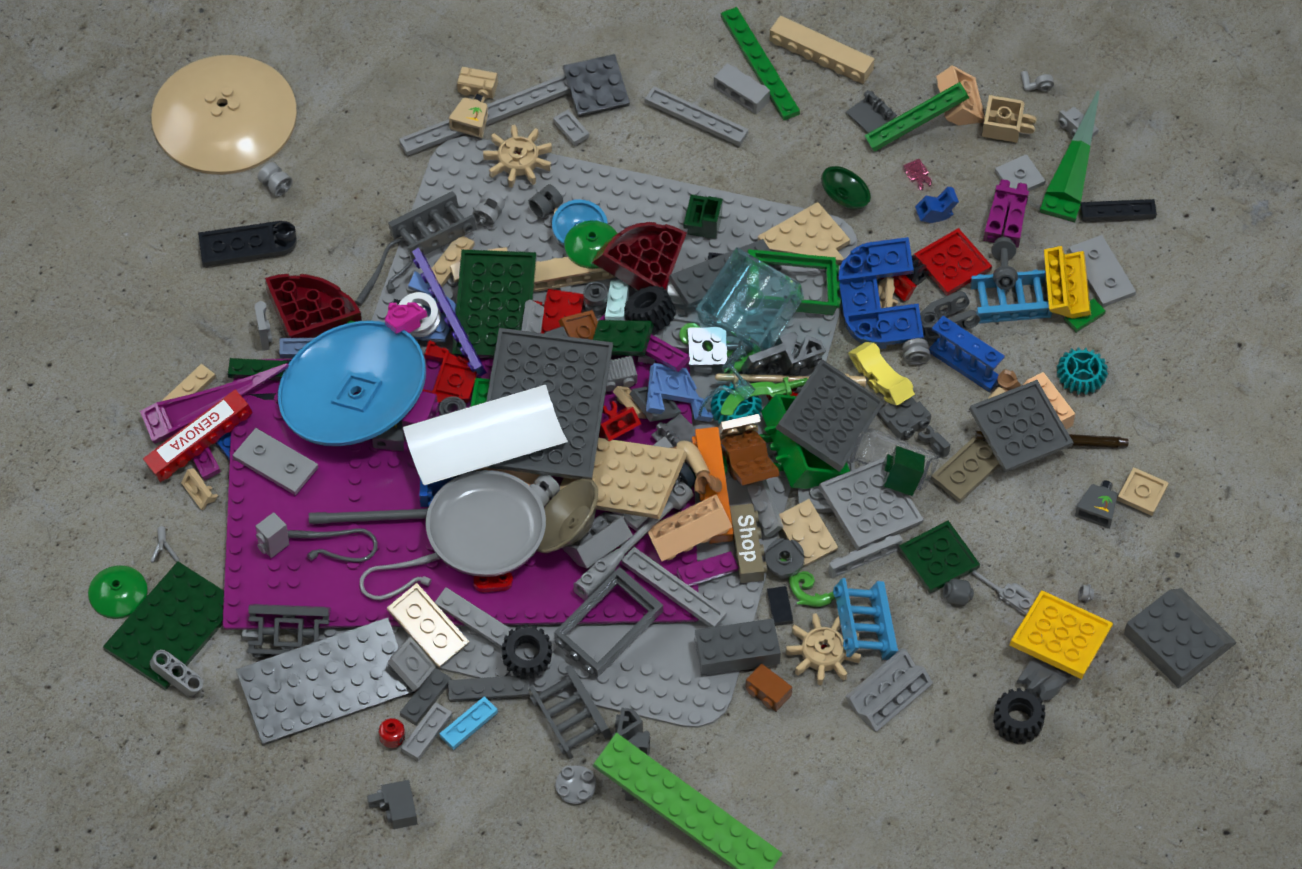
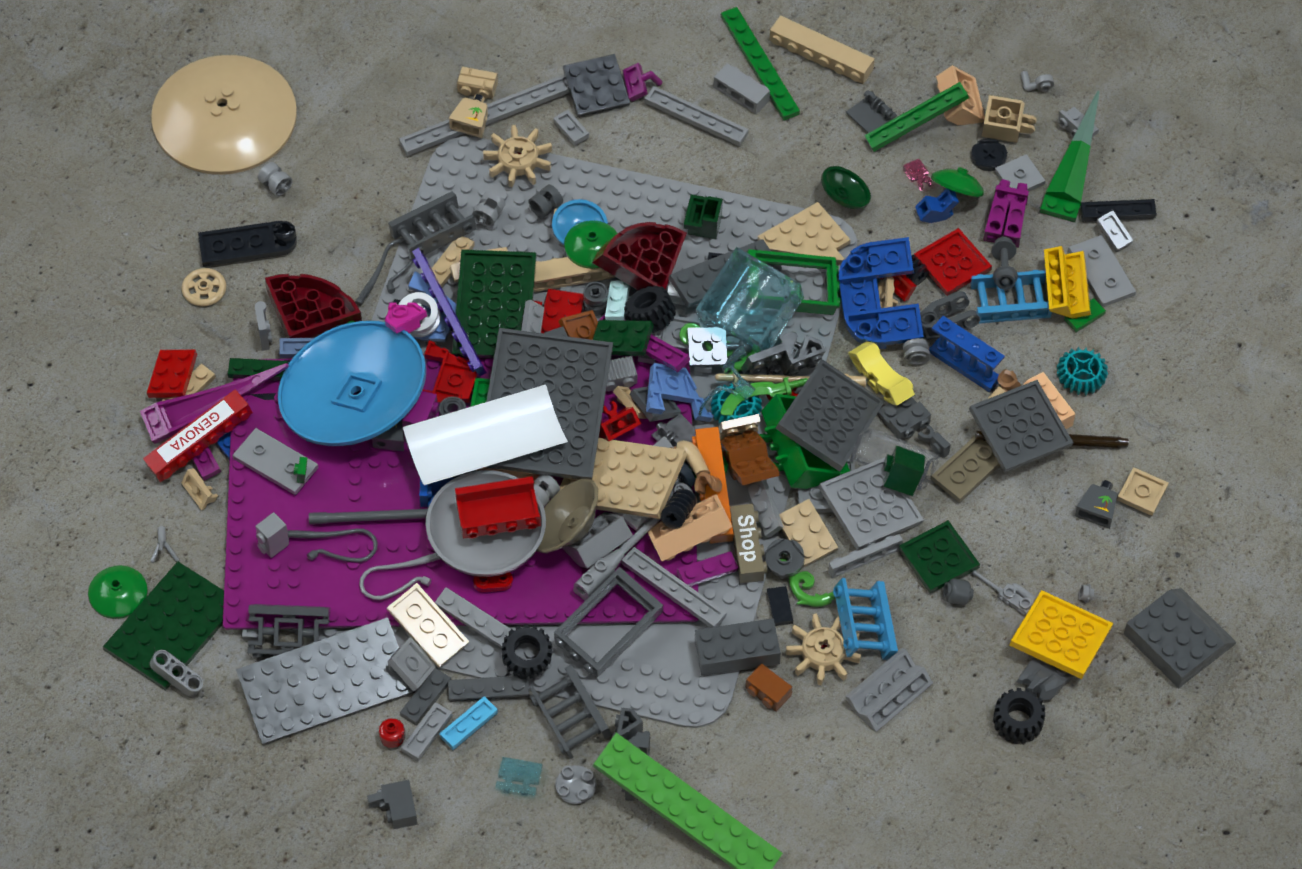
(172, 373): none -> red plate
(203, 273): none -> tan plate
(300, 469): none -> green plate
(497, 507): none -> red panel
(519, 771): none -> clear light blue plate
(636, 80): none -> magenta plate
(678, 508): none -> black piece
(958, 181): none -> green dish
(988, 154): none -> black tile
(1114, 230): none -> plate

